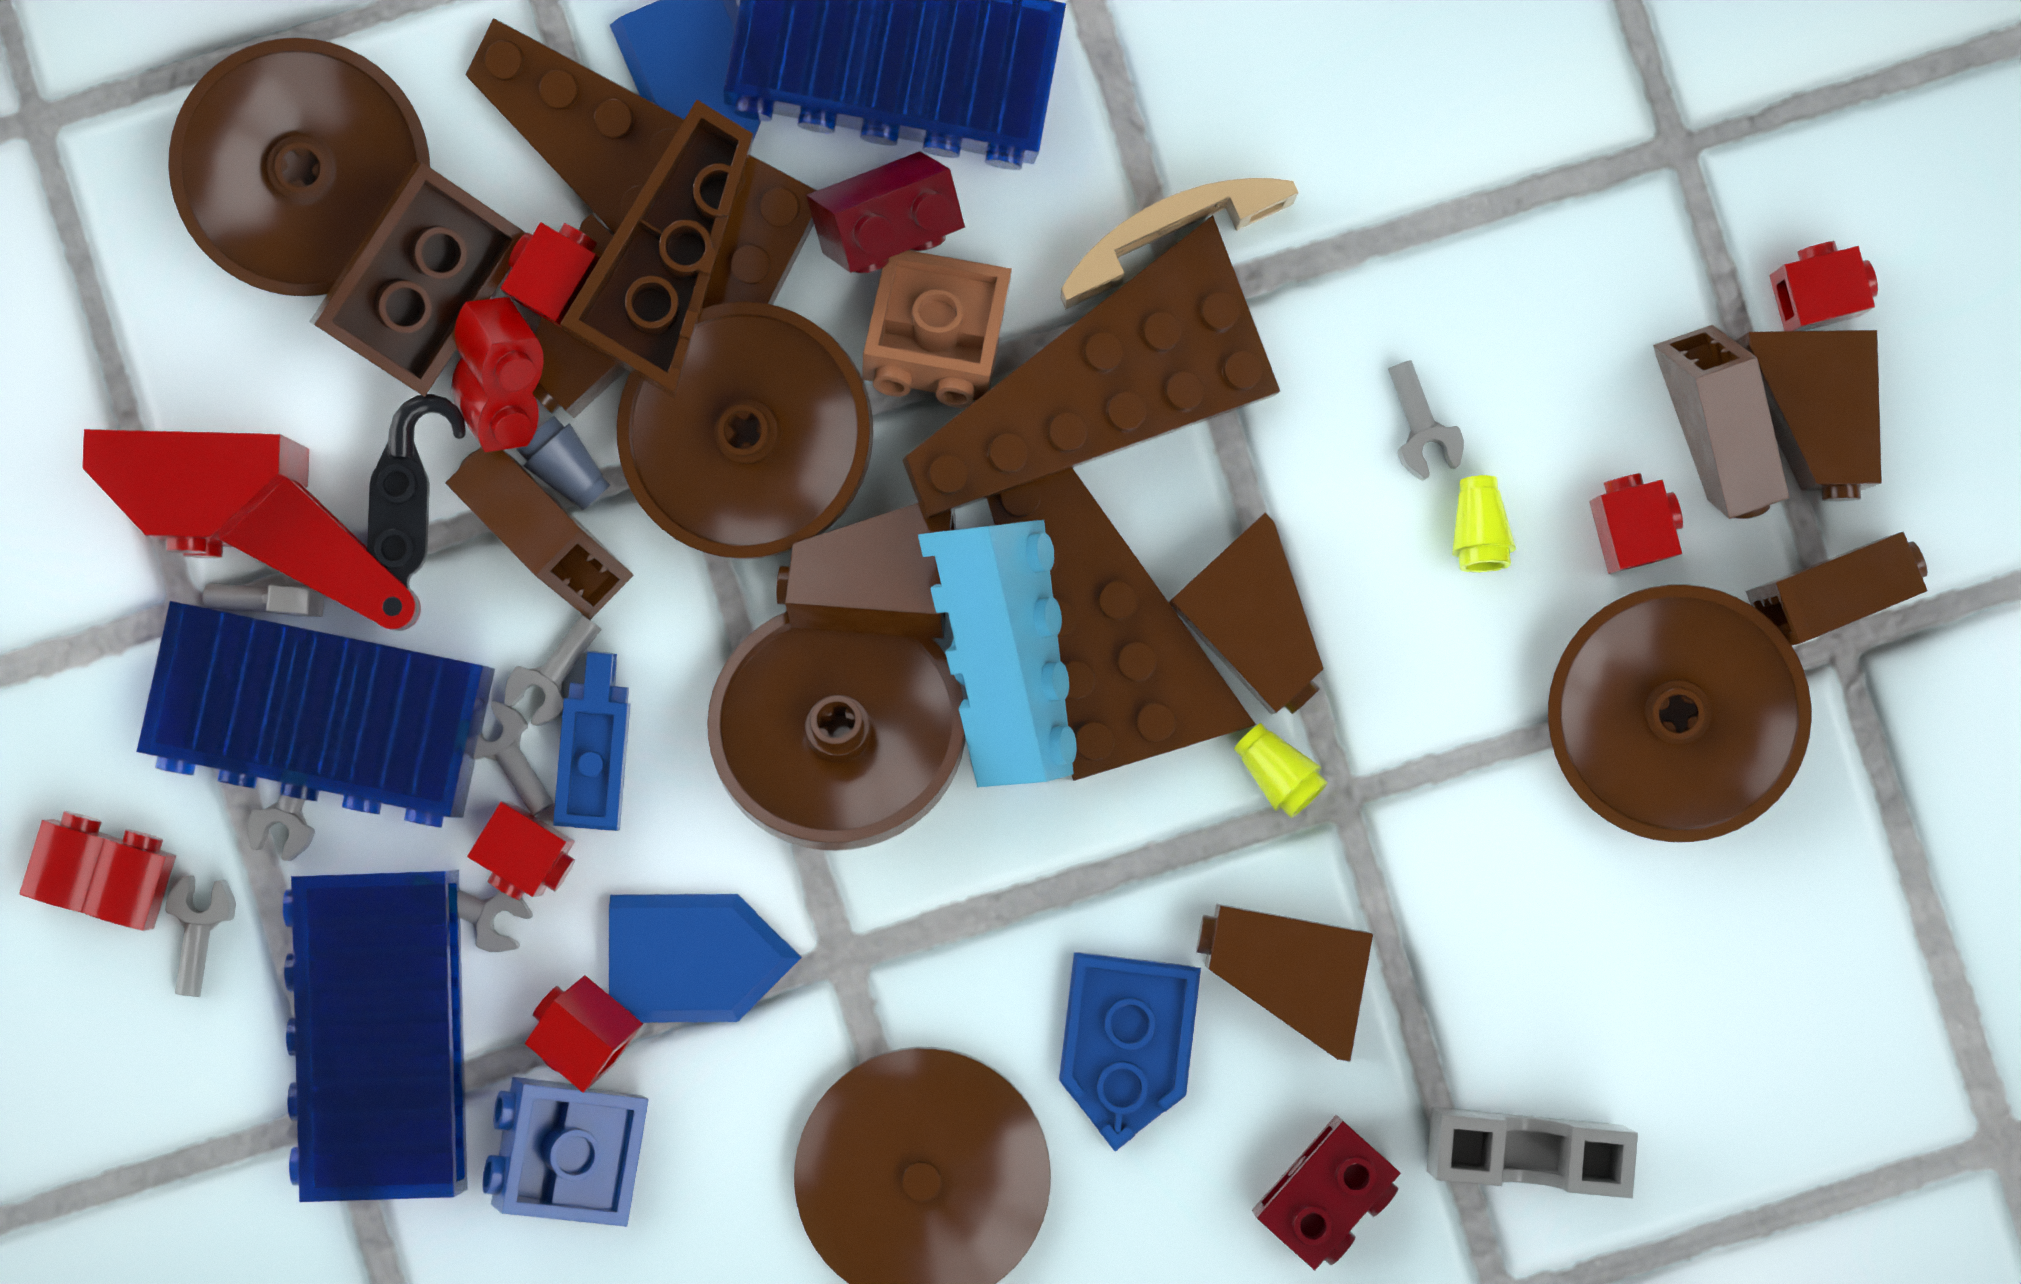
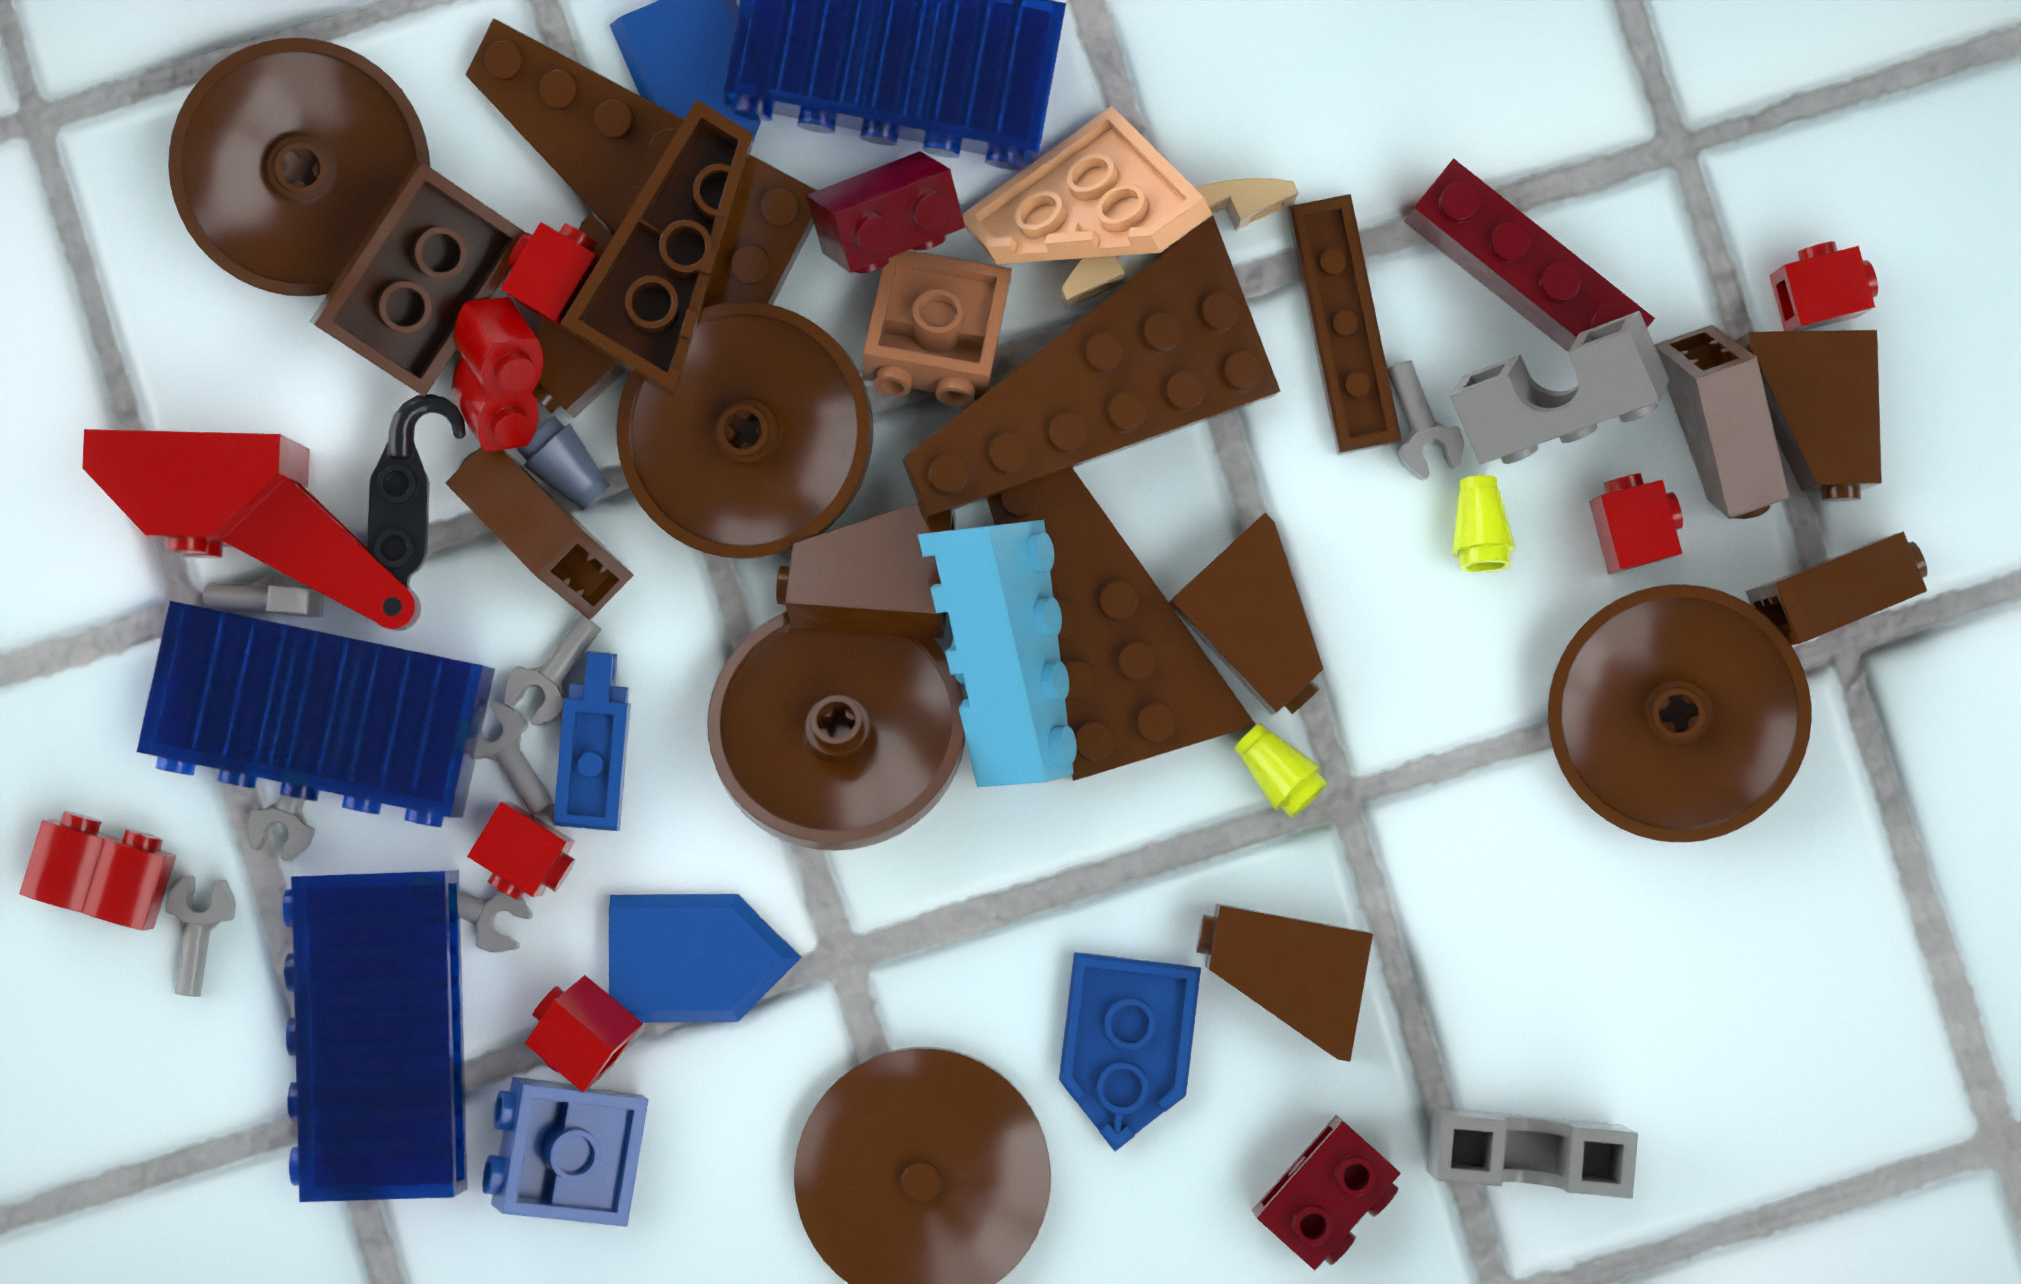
(1088, 199): none -> light nougat plate
(1344, 324): none -> reddish brown tile
(1512, 414): none -> light grey arch
(1516, 258): none -> dark red brick

